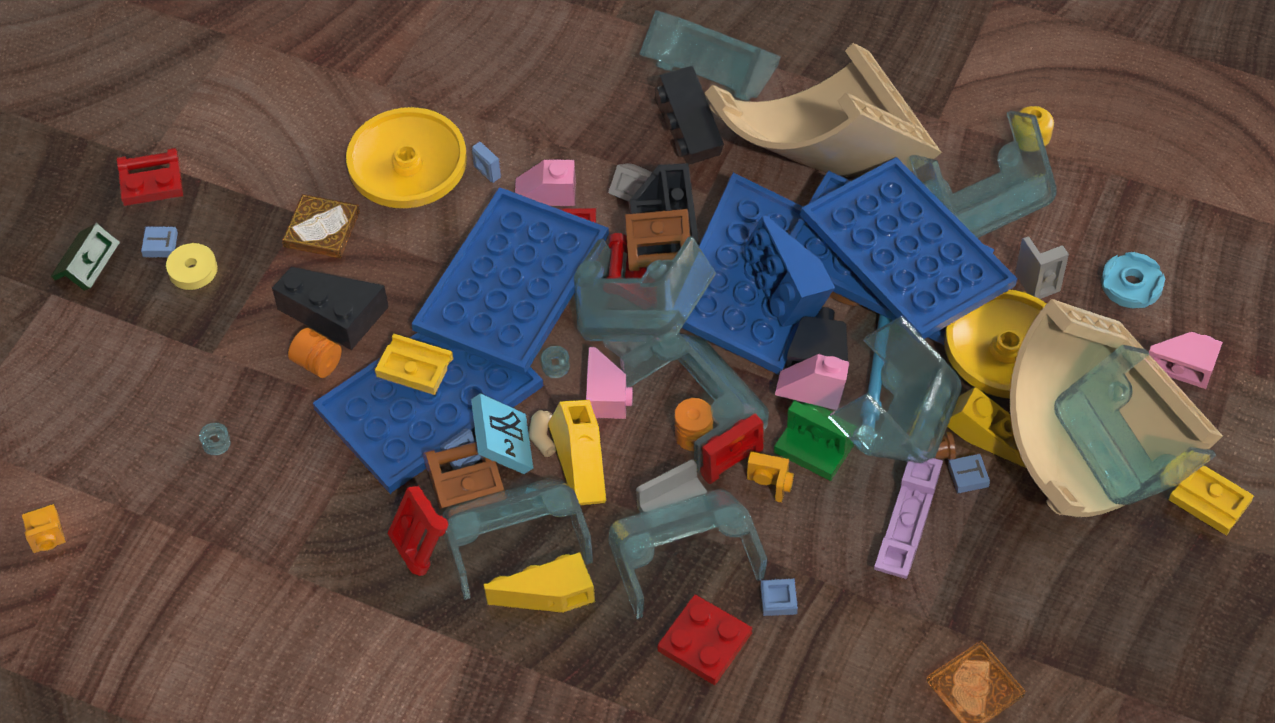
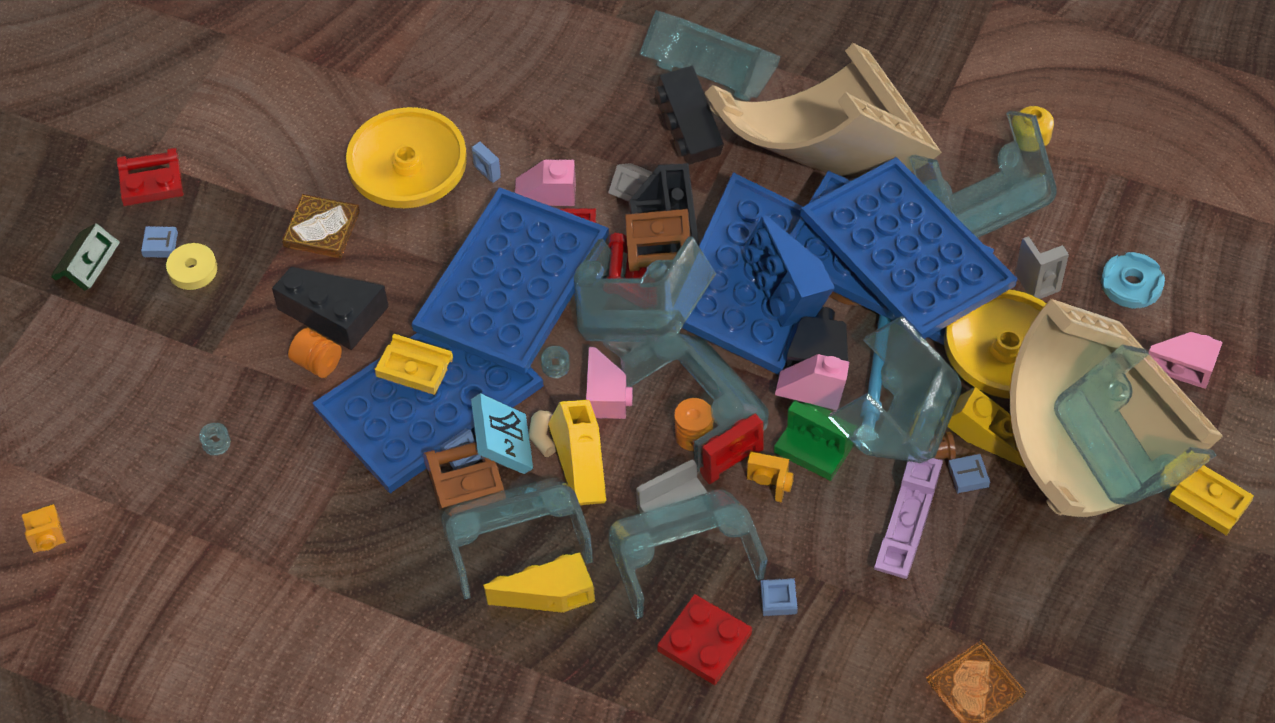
(408, 526): red plate -> none

